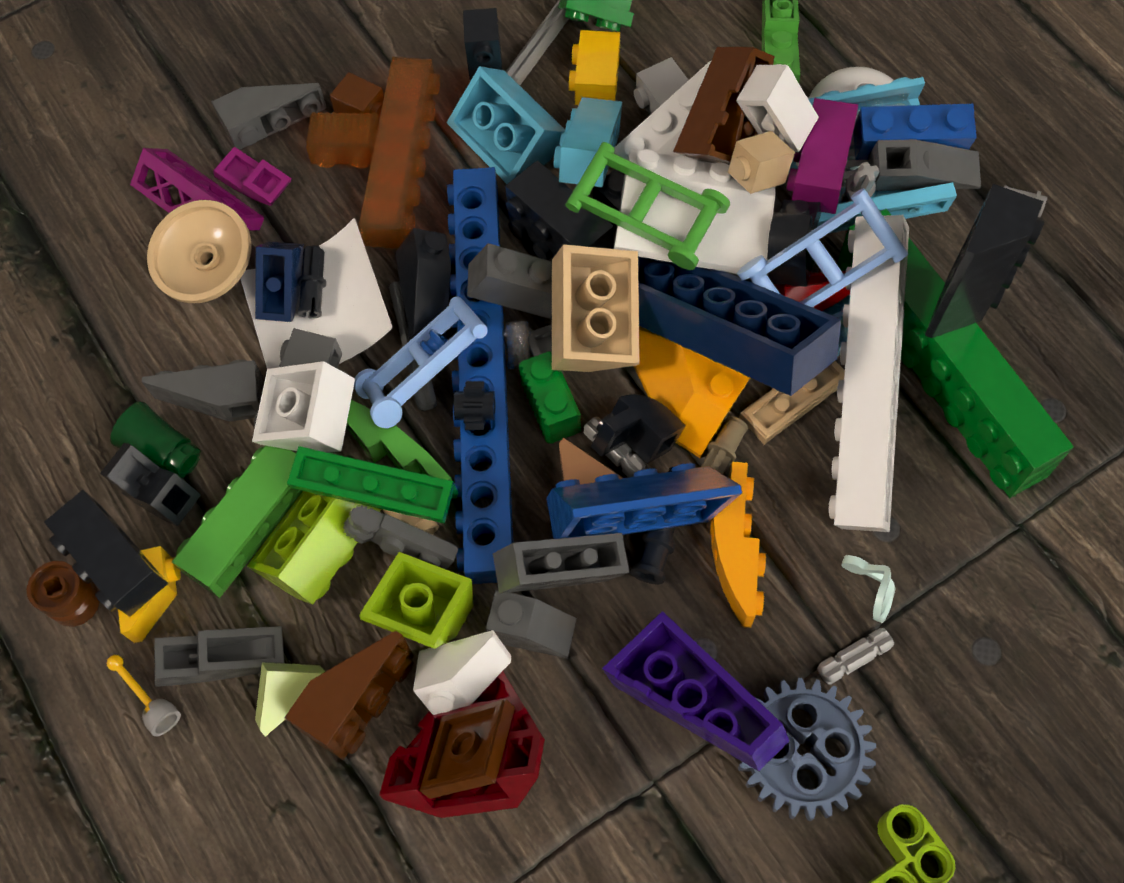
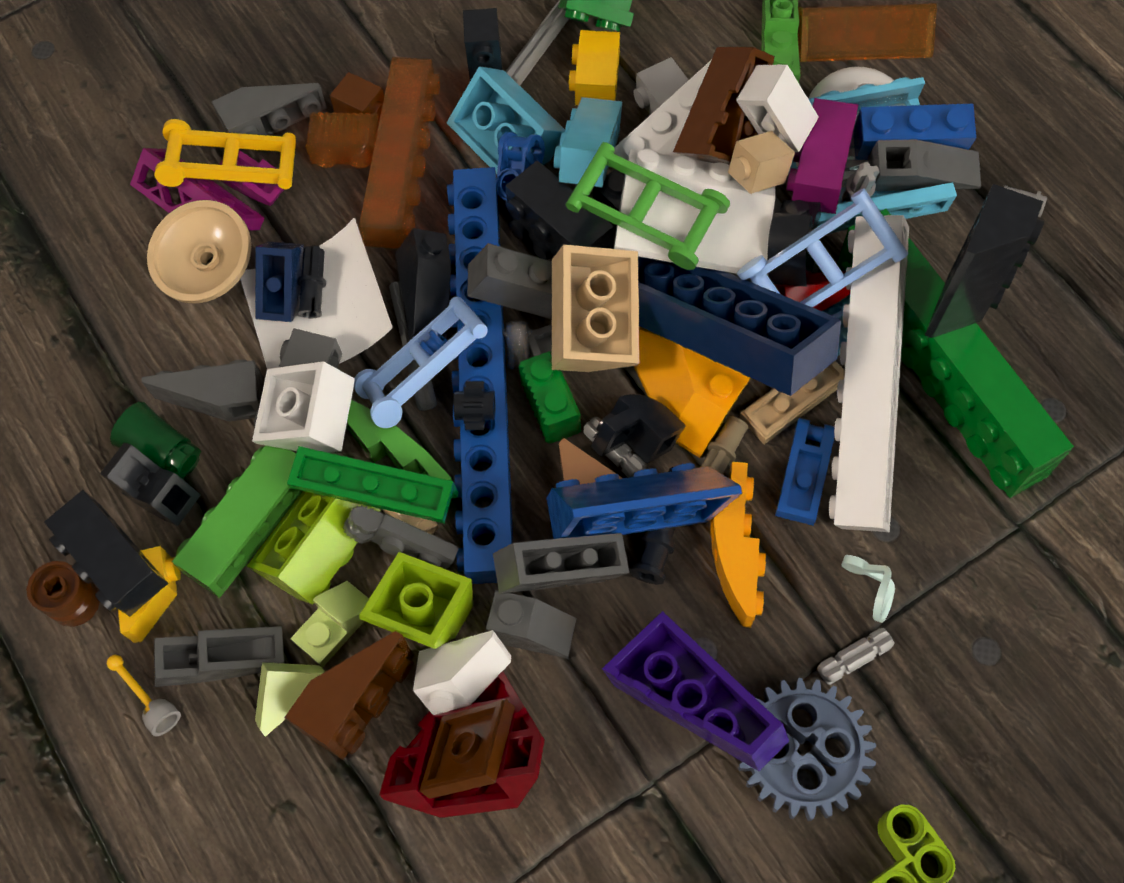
(179, 133): none -> yellow piece
(331, 623): none -> yellowish green slope
(515, 161): none -> blue piece
(805, 473): none -> blue plate
(866, 31): none -> clear orange slope

